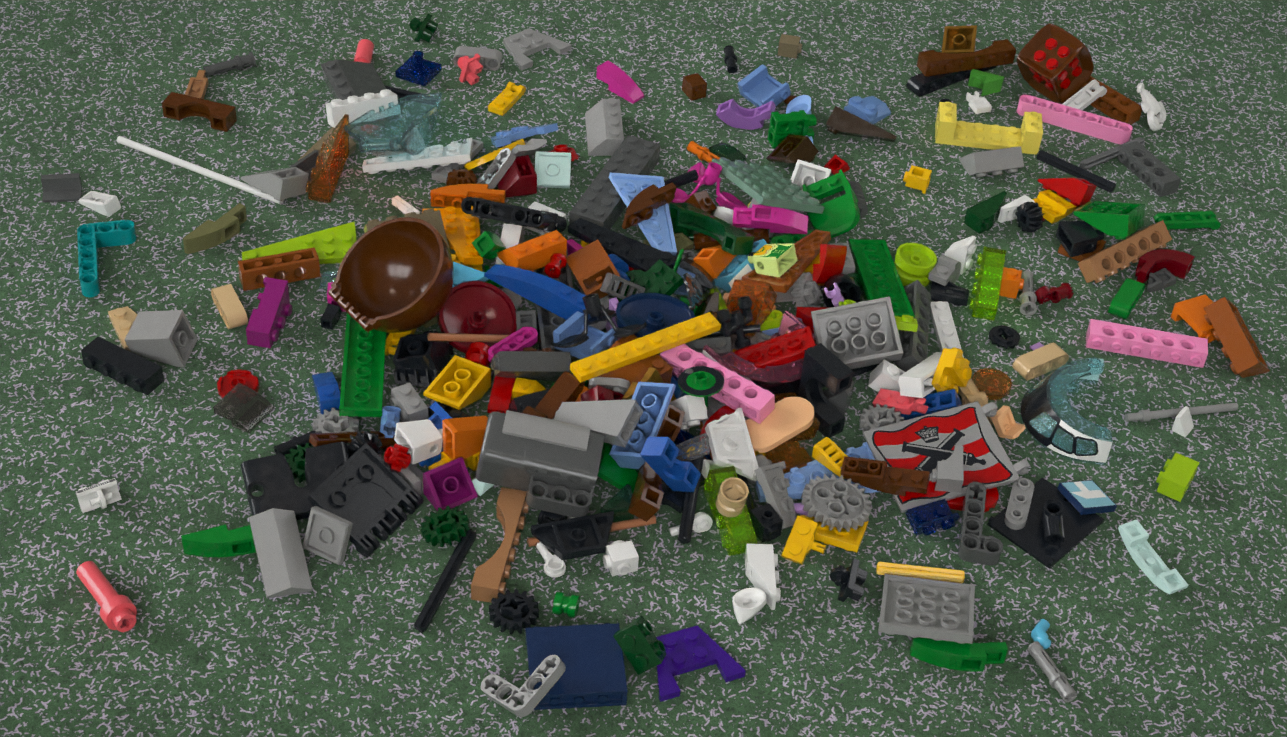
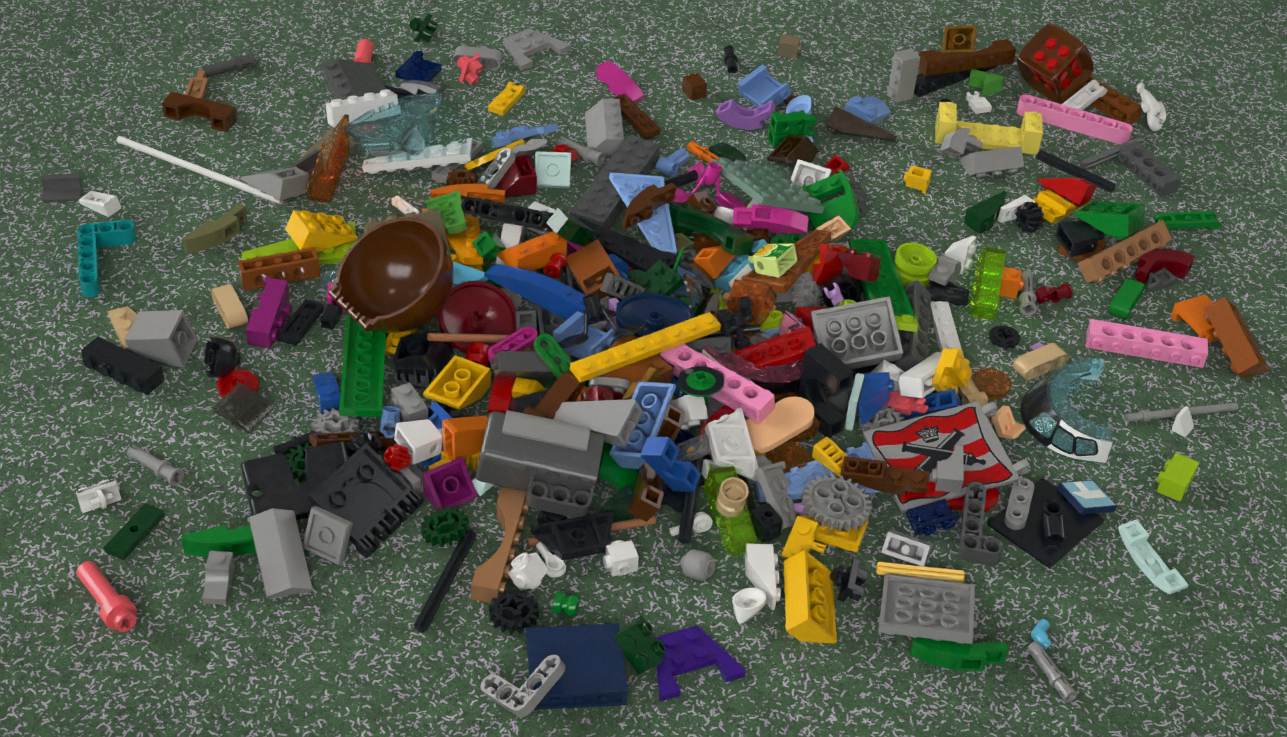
(134, 531): none -> dark green tile
(161, 468): none -> light grey pin
(218, 577): none -> light grey arch
(221, 357): none -> black cylinder
(300, 322): none -> black plate
(318, 230): none -> yellow slope
(416, 86): none -> light grey slope
(451, 211): none -> bright green wing
(527, 571): none -> white brick
(551, 352): none -> green plate
(571, 228): none -> dark green slope
(587, 153): none -> light grey pin
(637, 117): none -> reddish brown plate
(672, 163): none -> medium blue piece
(697, 565): none -> light grey head
(809, 599): none -> yellow slope
(836, 227): none -> light nougat slope
(854, 401): none -> light aqua tile
(860, 266): none -> dark red slope
(874, 394): none -> blue slope
(903, 75): none -> light grey brick
(907, 548): none -> light grey brick
(959, 140): none -> light grey brick

